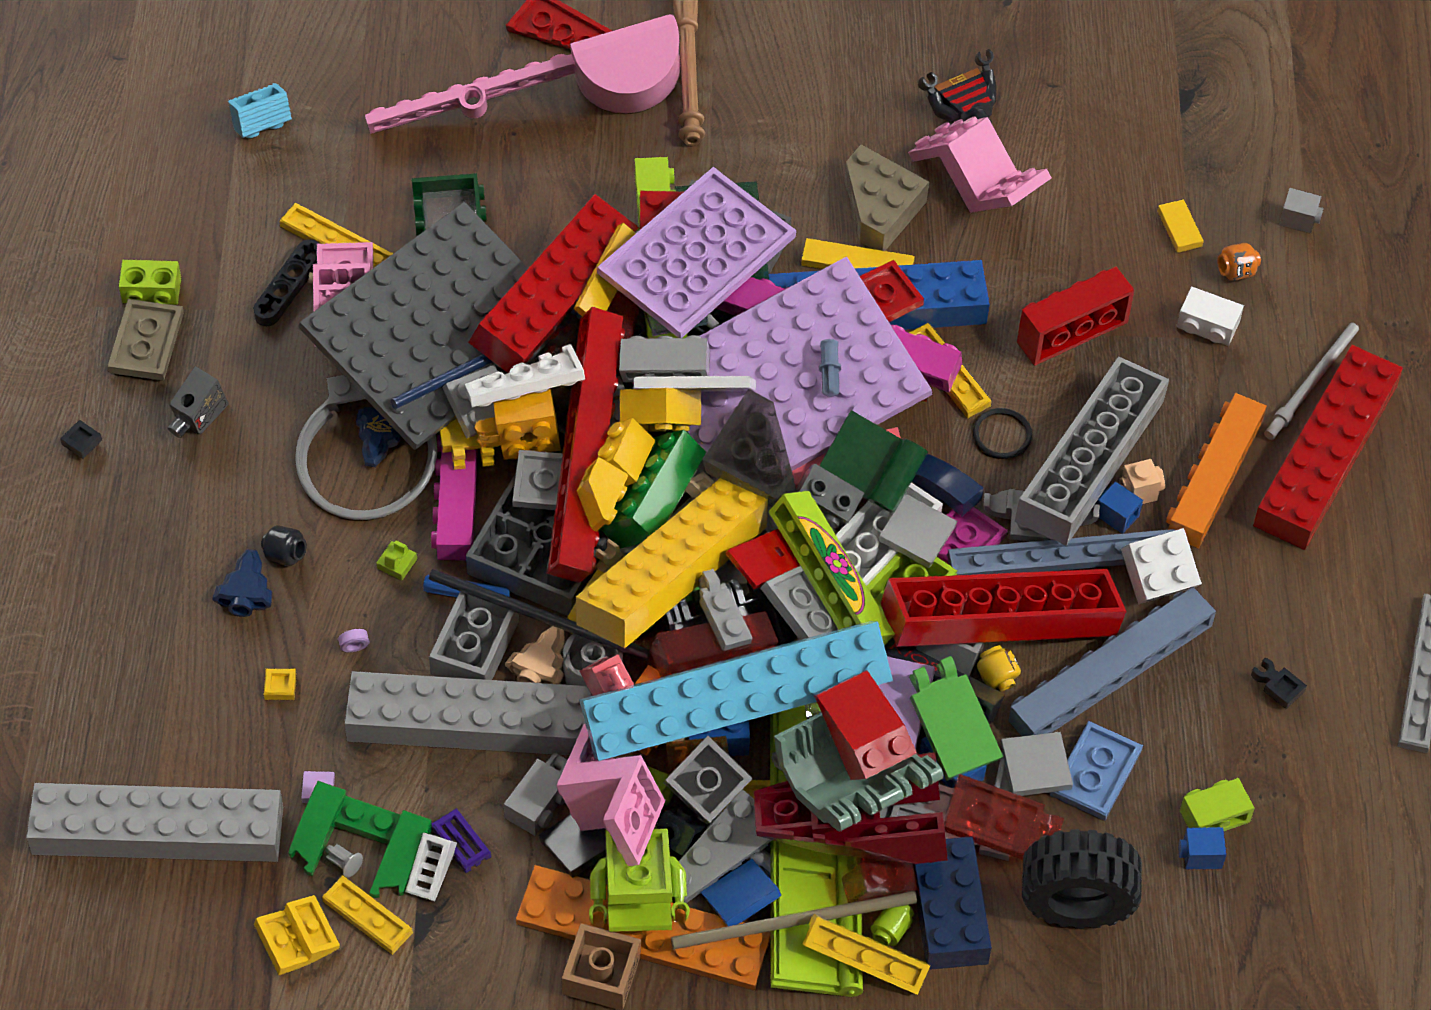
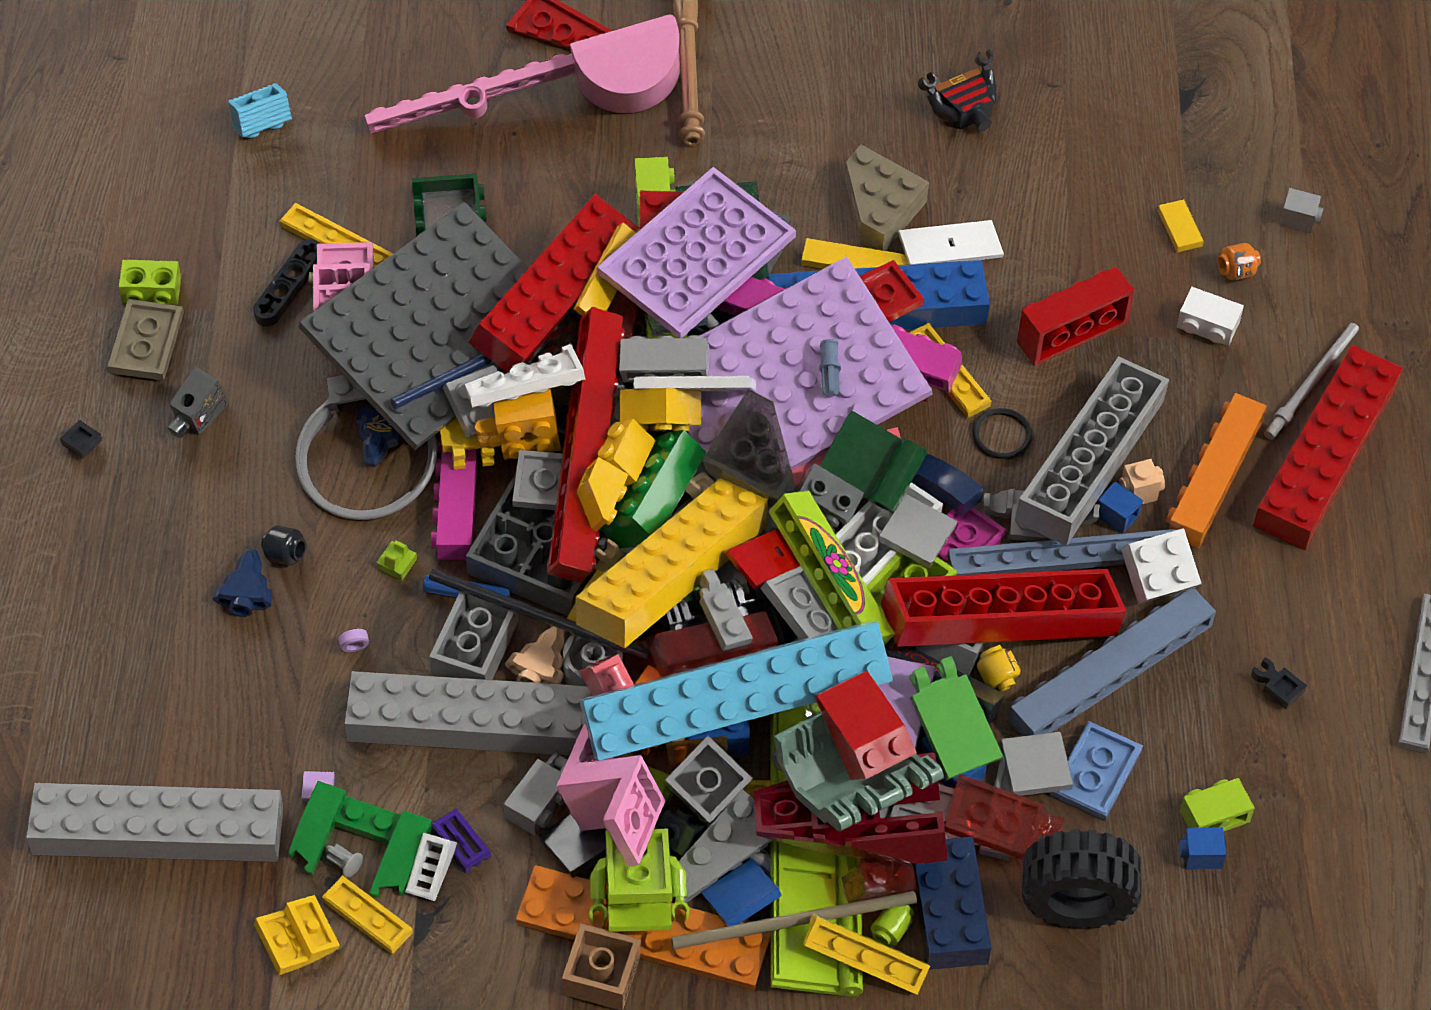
(280, 684): yellow tile -> none
(969, 241): none -> white piece
(979, 164): bright pink bracket -> none

